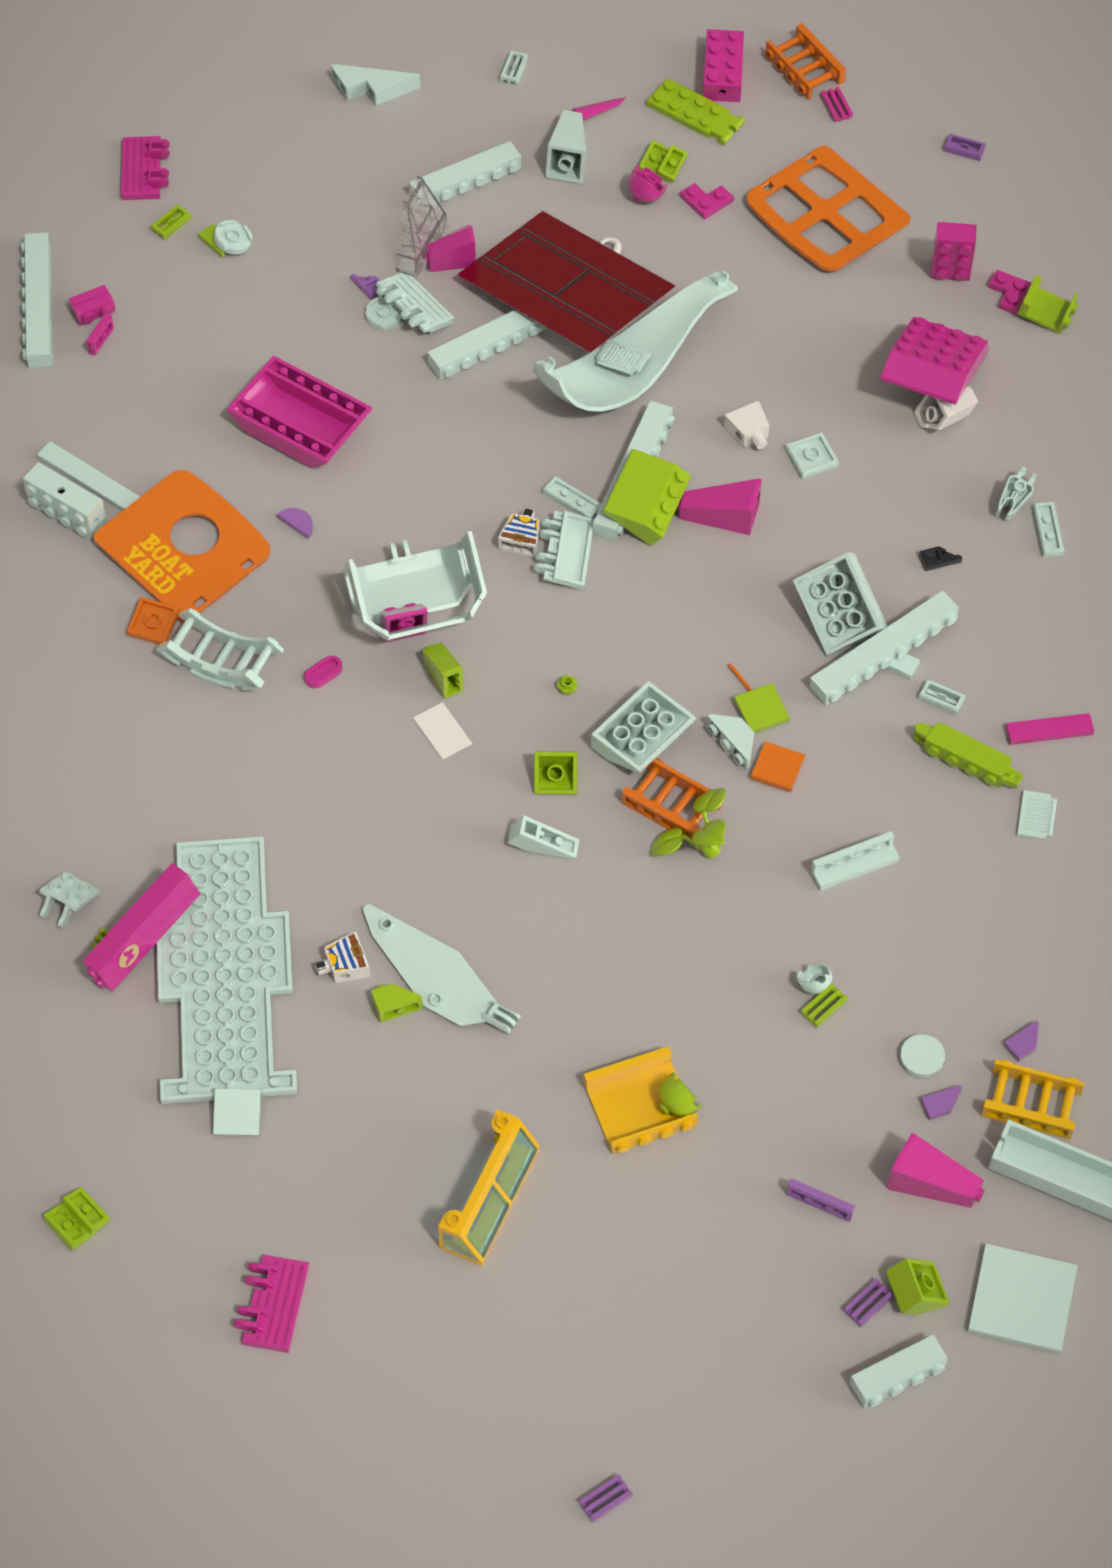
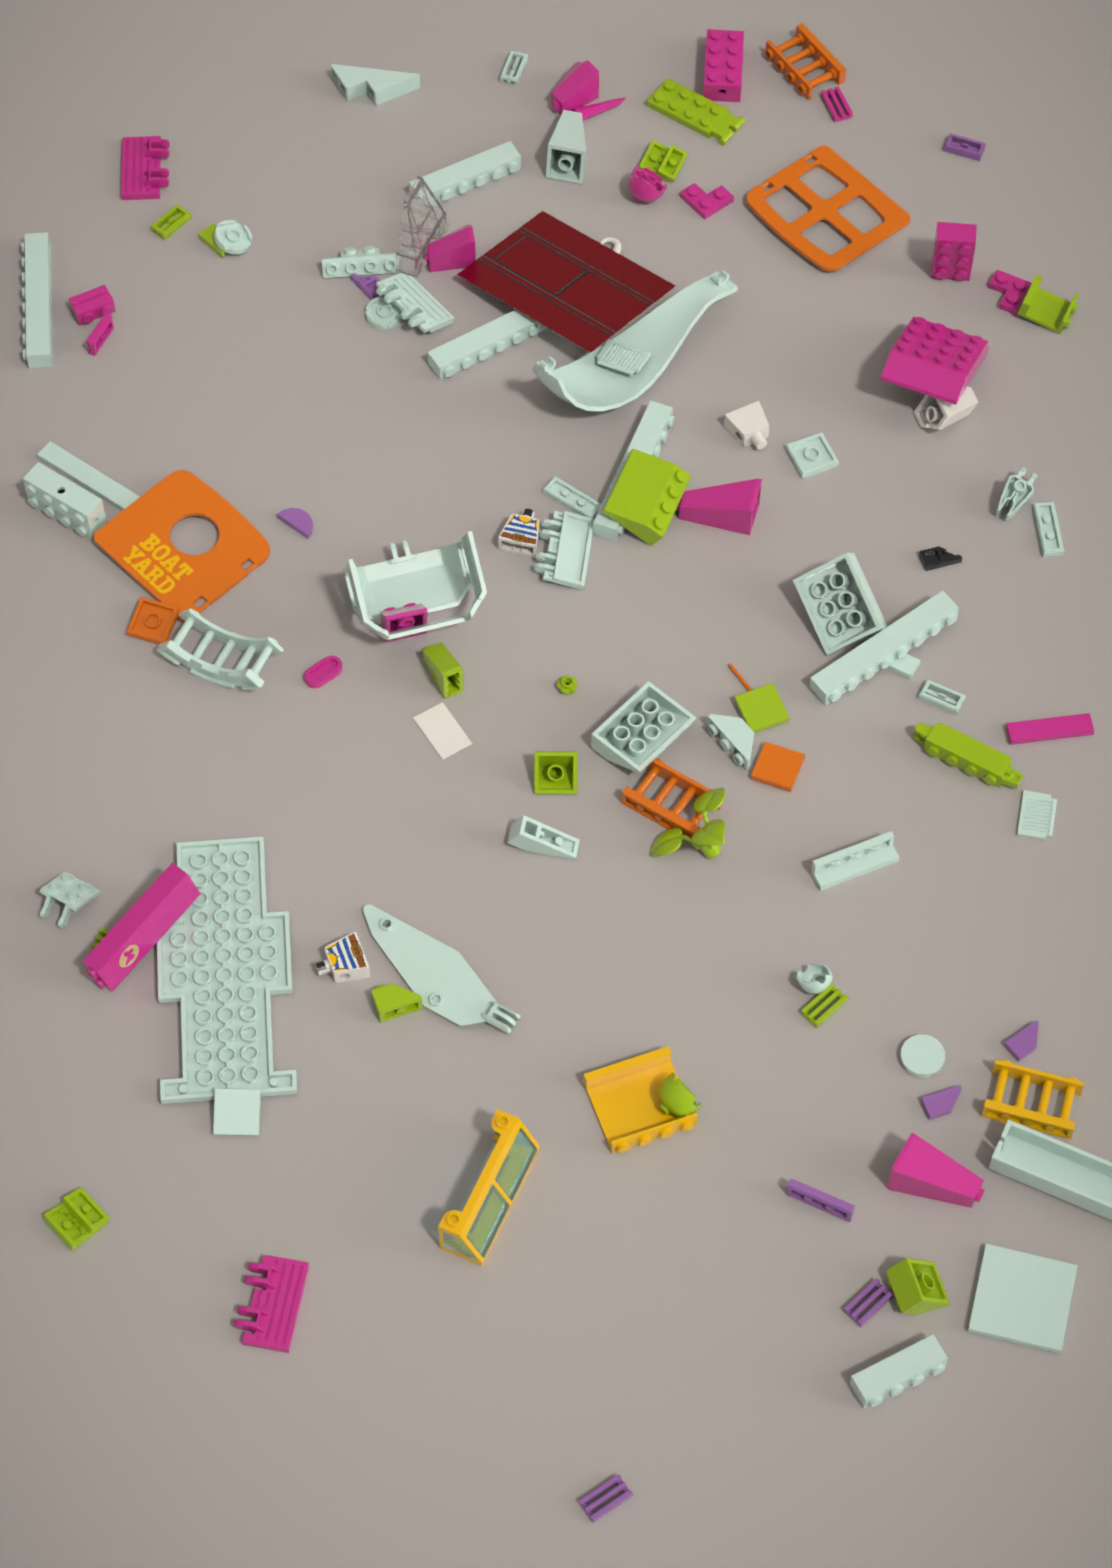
(297, 413): dark pink slope -> none
(359, 262): none -> light aqua bracket
(576, 88): none -> dark pink slope

